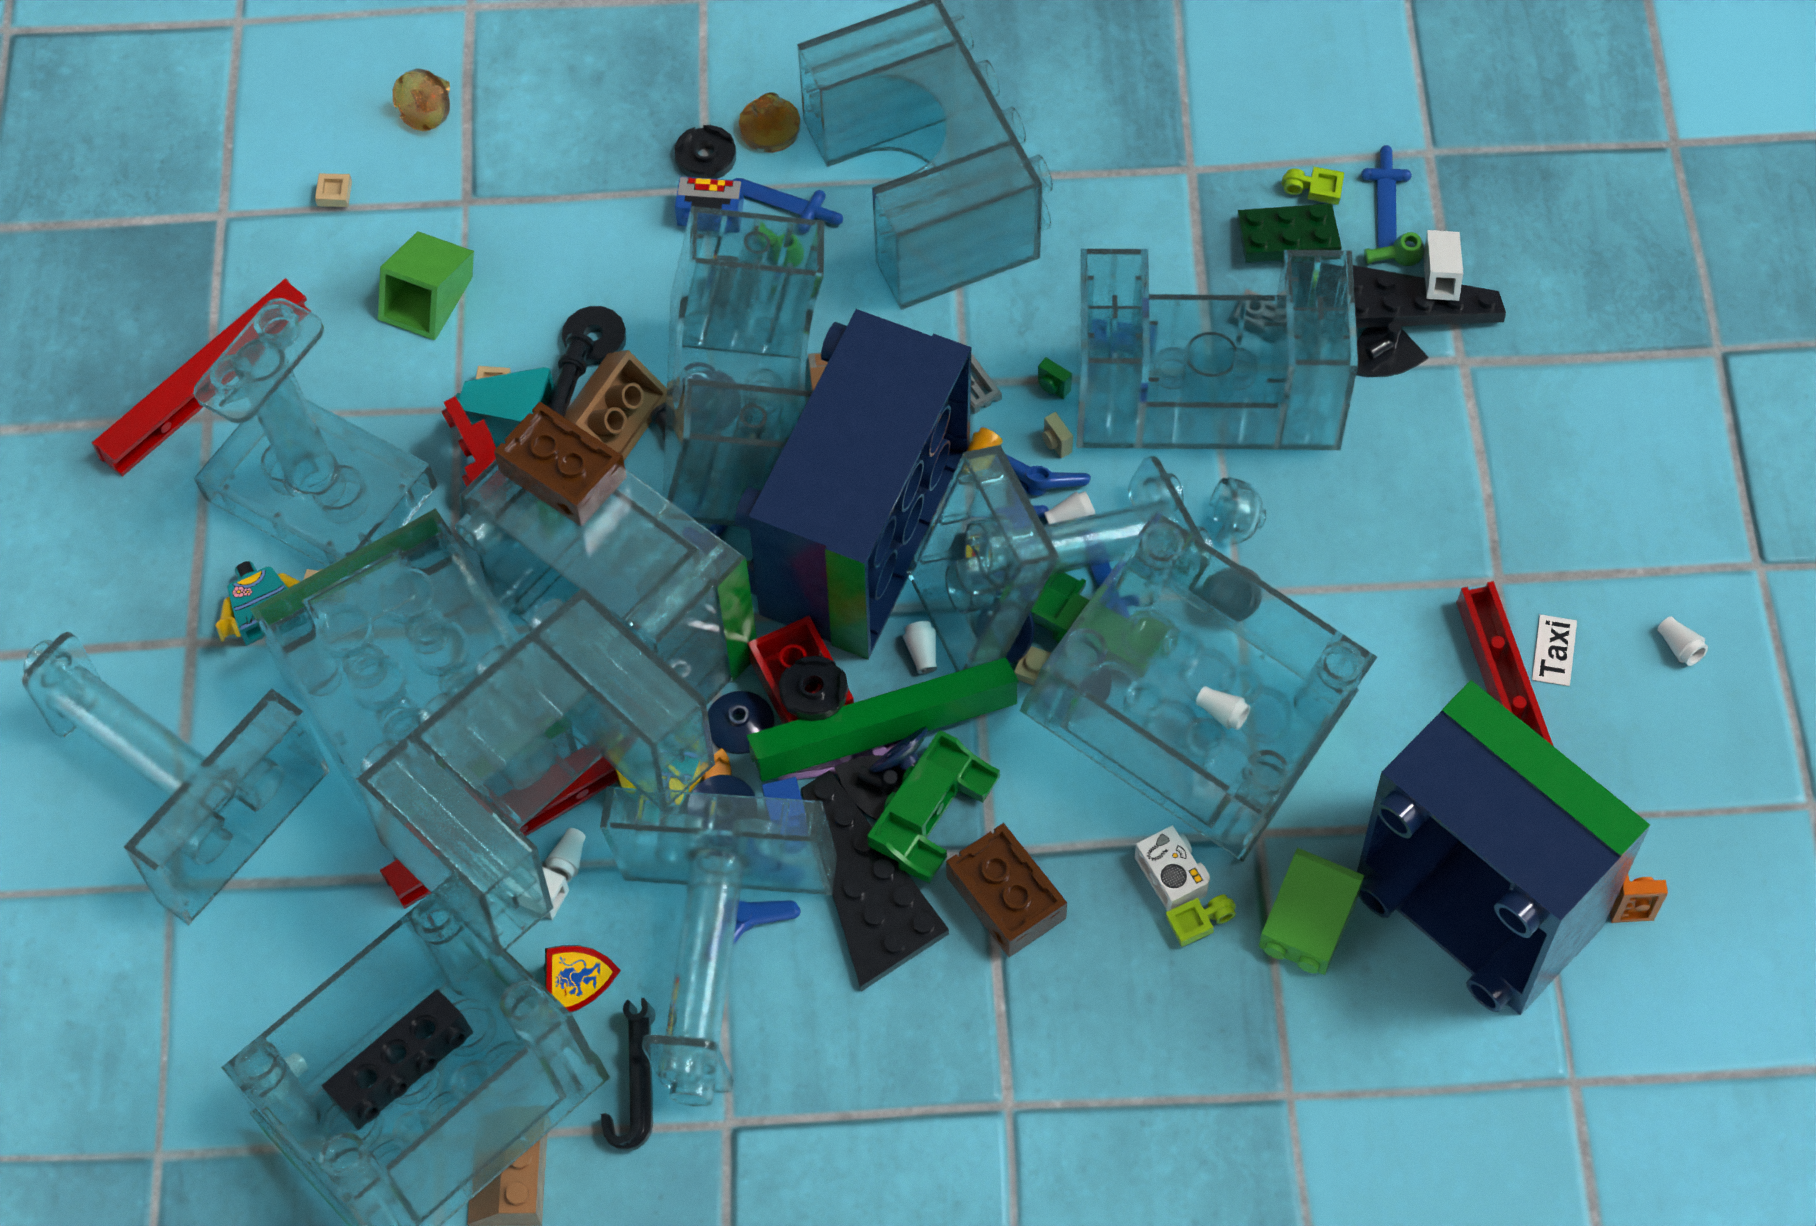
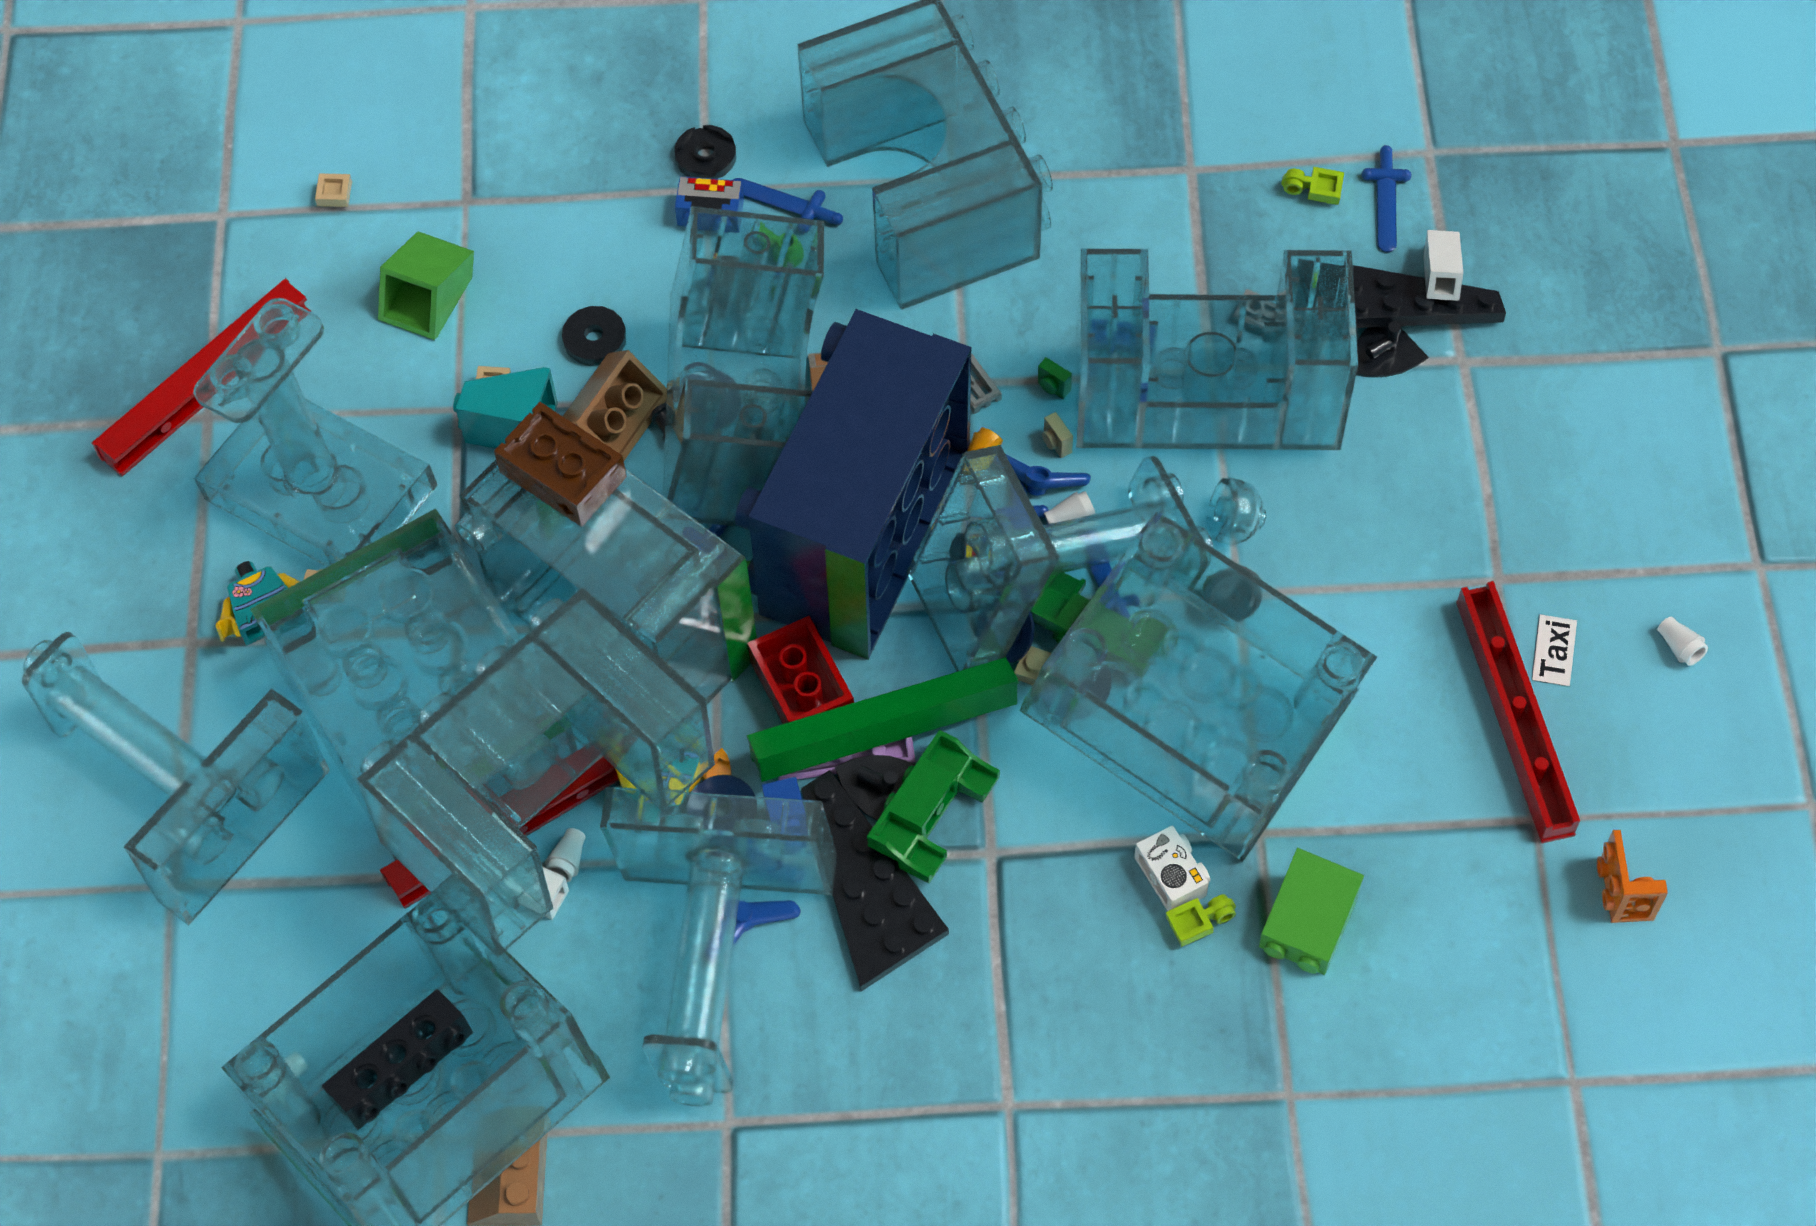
(422, 99): clear orange tile -> none
(475, 439): red slope -> none
(571, 367): black pin -> none
(577, 974): shield -> none
(639, 1082): black piece -> none
(731, 733): dark blue dish -> none
(769, 123): clear orange tile -> none
(813, 705): black tile -> none
(903, 753): dark blue dish -> none
(921, 643): white cone -> none
(1006, 890): reddish brown piece -> none
(1224, 707): white cone -> none
(1272, 230): dark green plate -> none
(1399, 251): bright green bar -> none
(1496, 848): dark blue piece -> none

